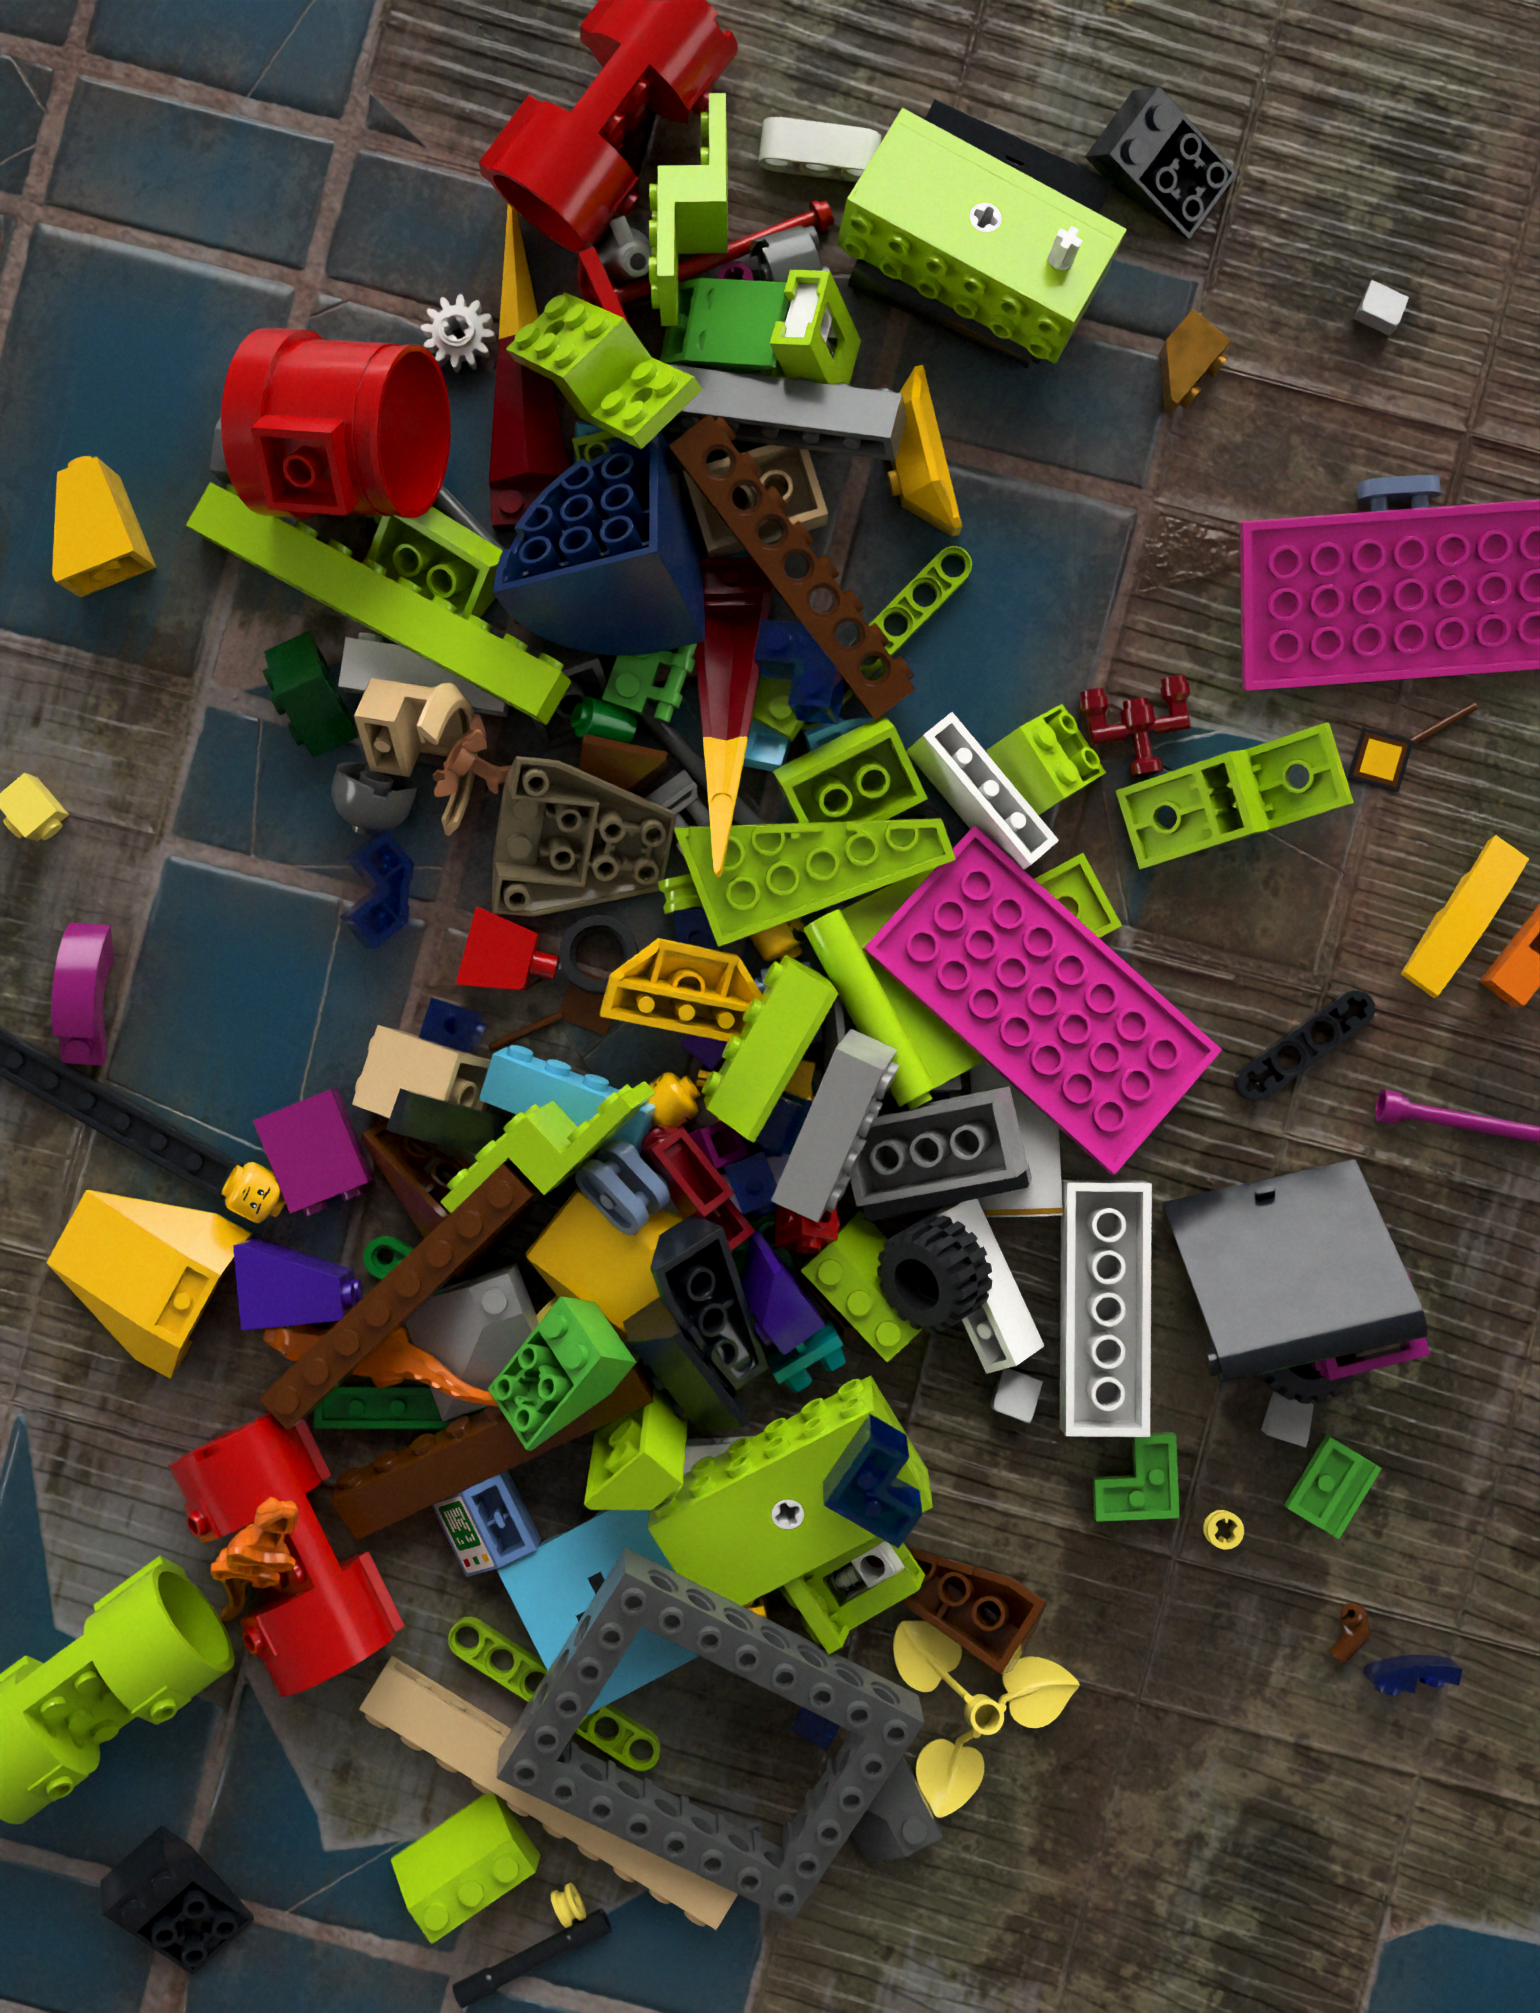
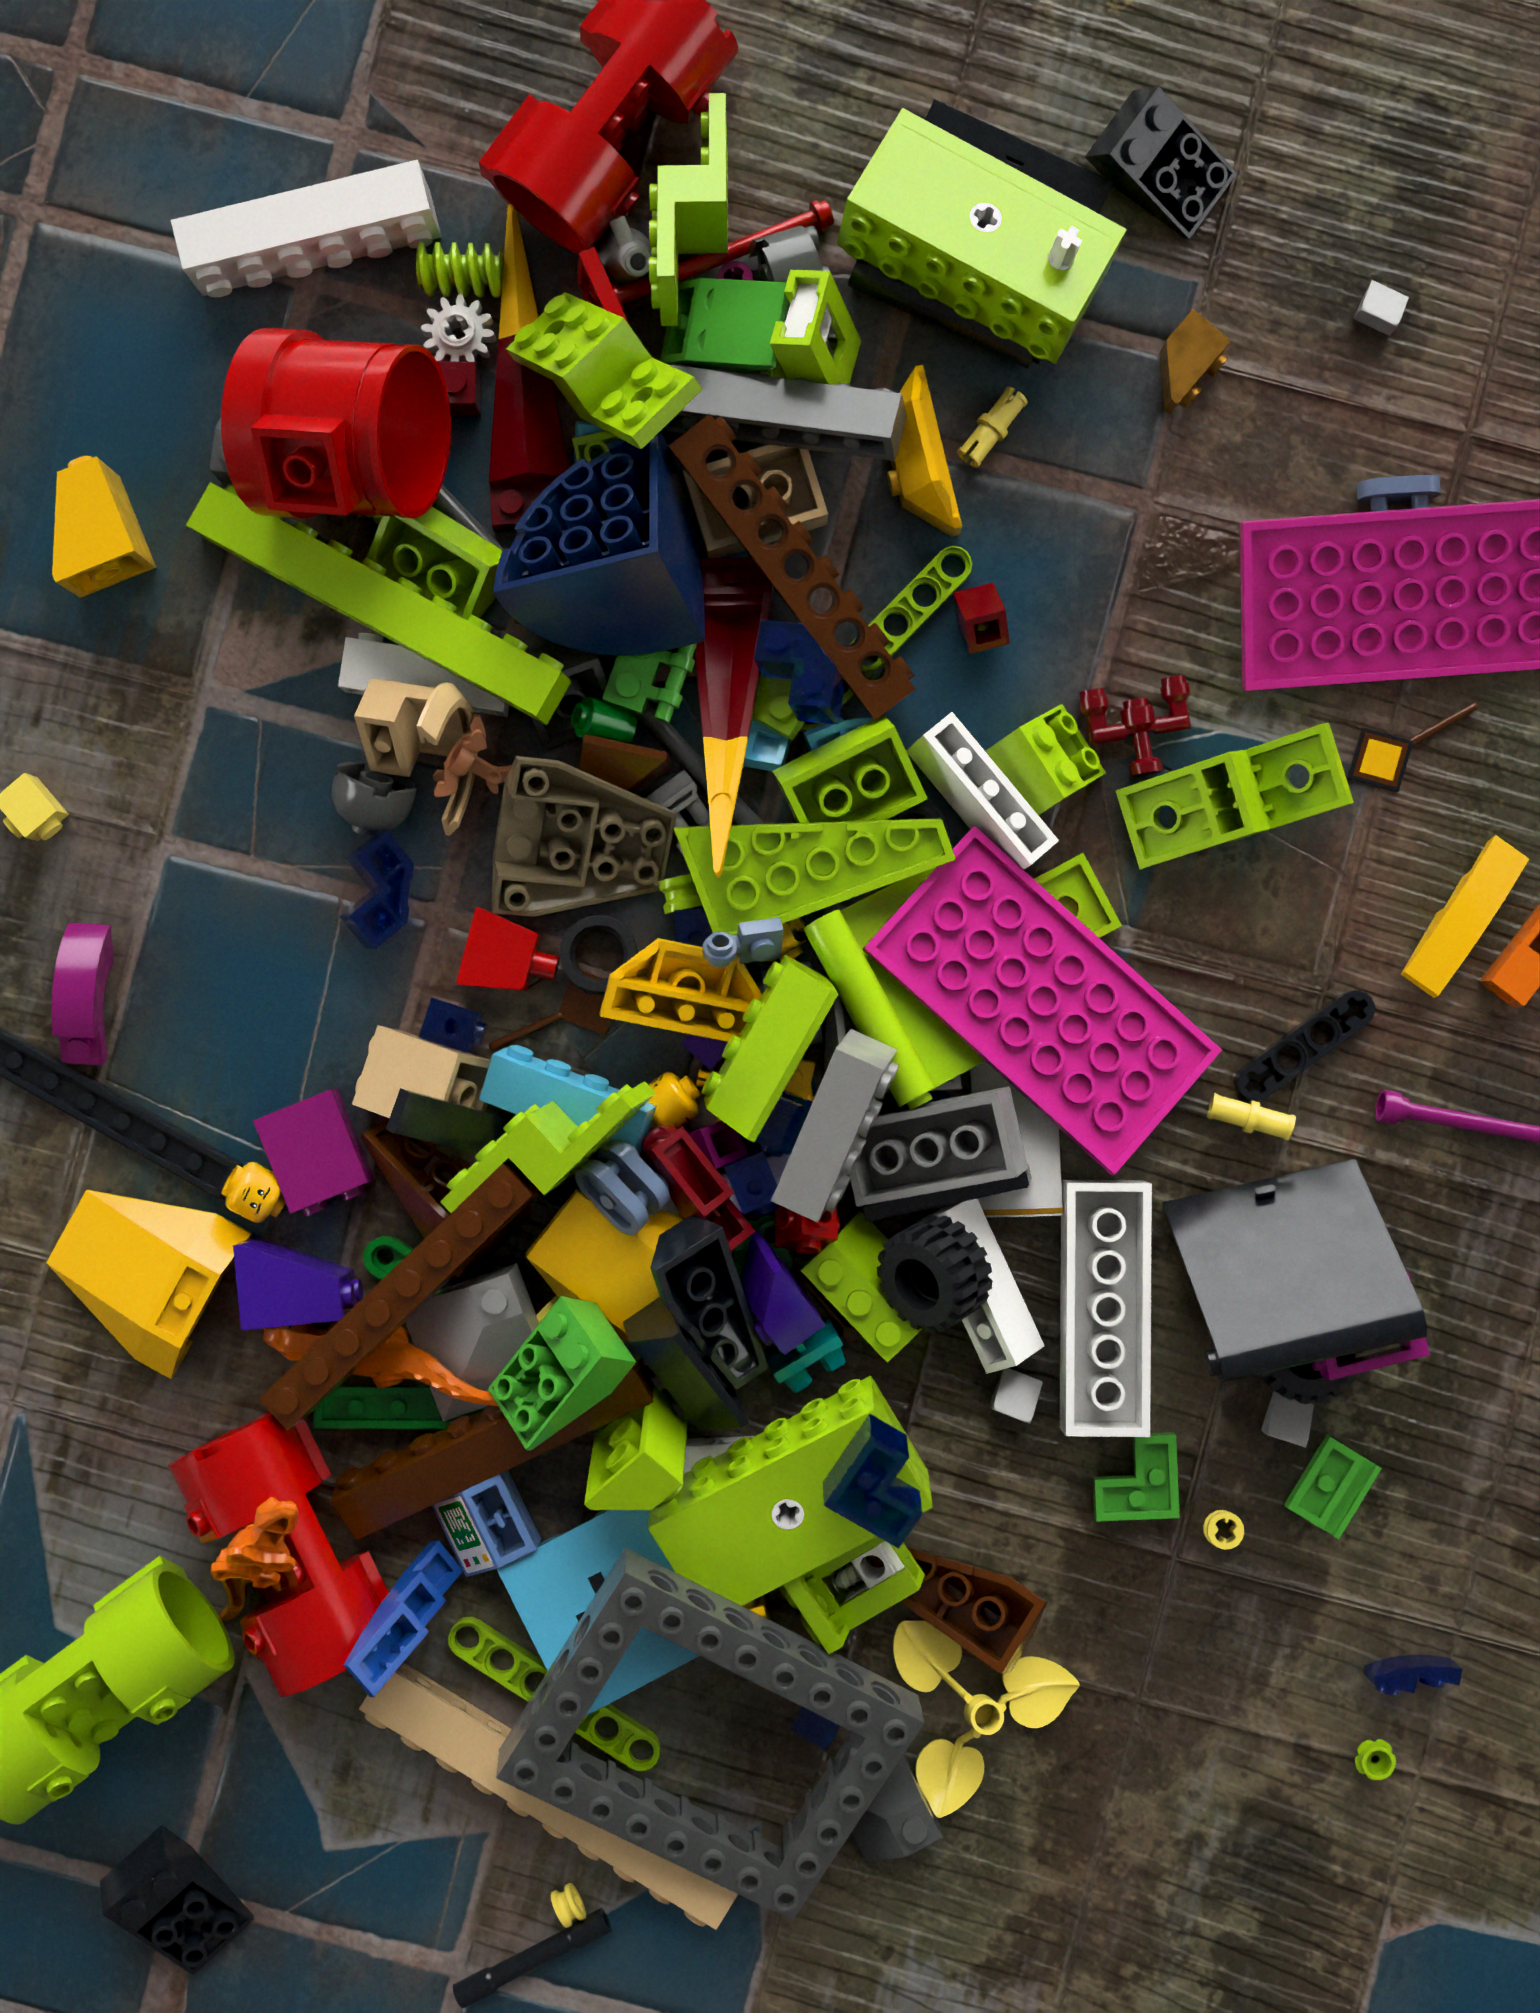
(306, 229): none -> white brick
(307, 694): dark green brick -> none
(402, 1618): none -> blue slope
(459, 270): none -> lime piece
(463, 387): none -> dark red brick
(464, 1865): lime slope -> none
(754, 942): none -> sand blue plate
(816, 148): white beam -> none
(981, 618): none -> dark red brick
(992, 427): none -> light yellow pin
(1251, 1116): none -> light yellow pin
(1354, 1632): reddish brown arm -> none
(1375, 1770): none -> lime plate

